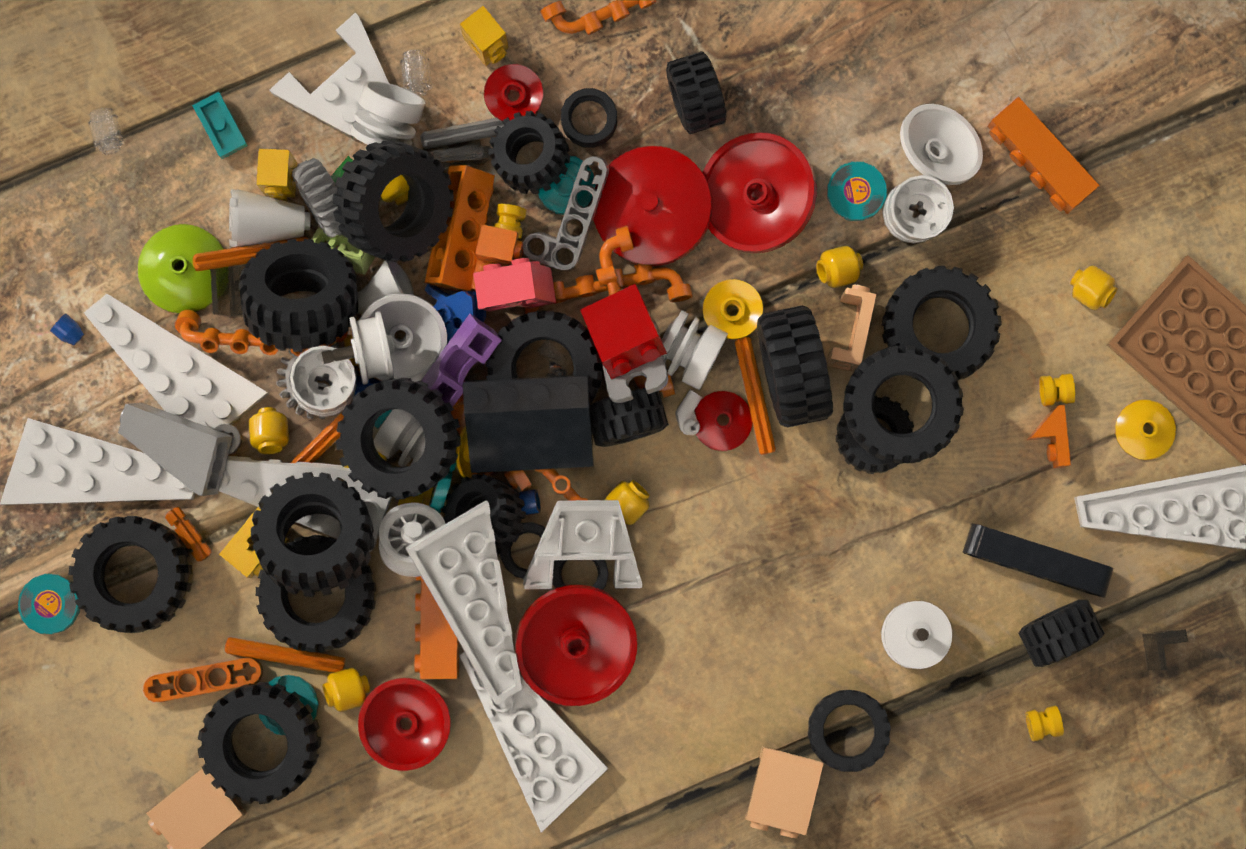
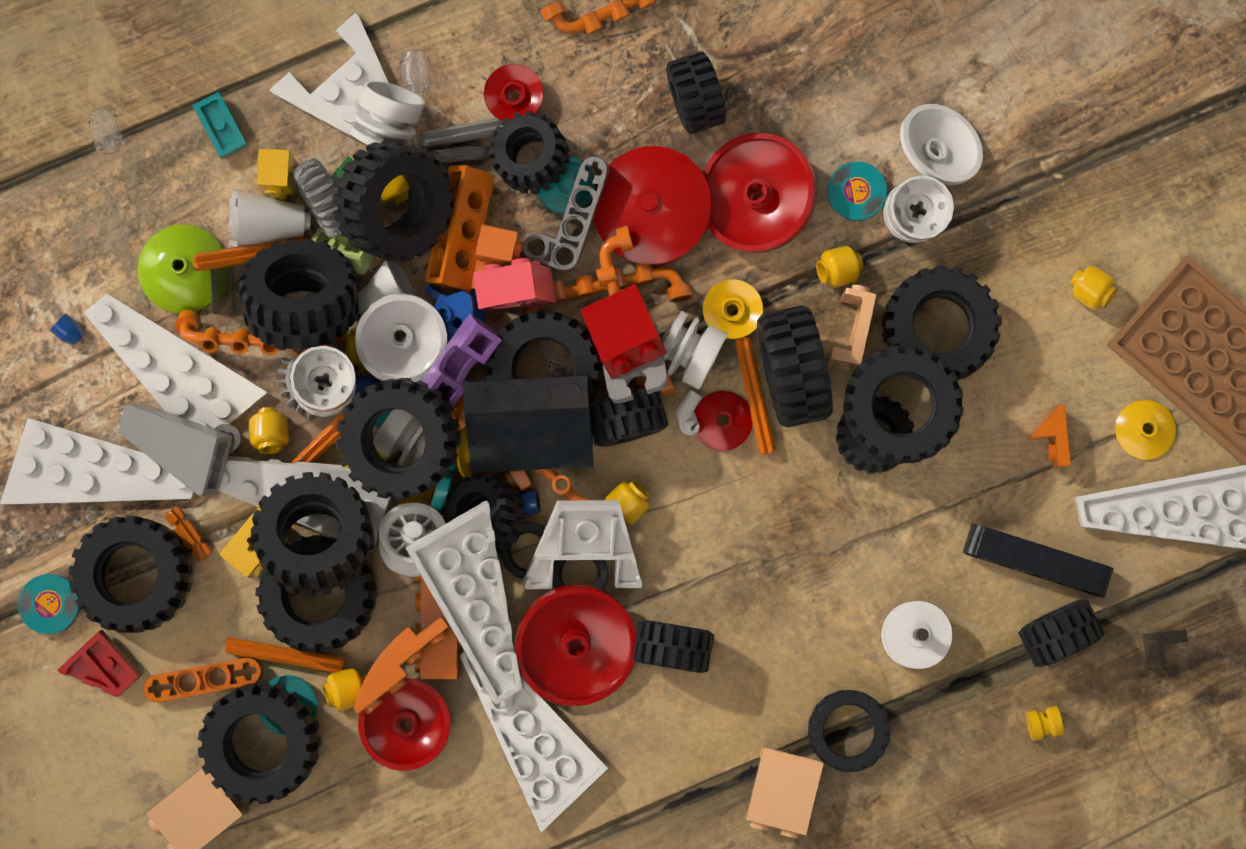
(102, 666): none -> red wing
(369, 348): white wheel -> none
(387, 671): none -> orange slope
(485, 36): yellow brick -> none
(510, 218): yellow wheel -> none
(573, 101): black tyre -> none
(673, 646): none -> black tyre
(1042, 155): orange brick -> none
(1057, 389): yellow wheel -> none

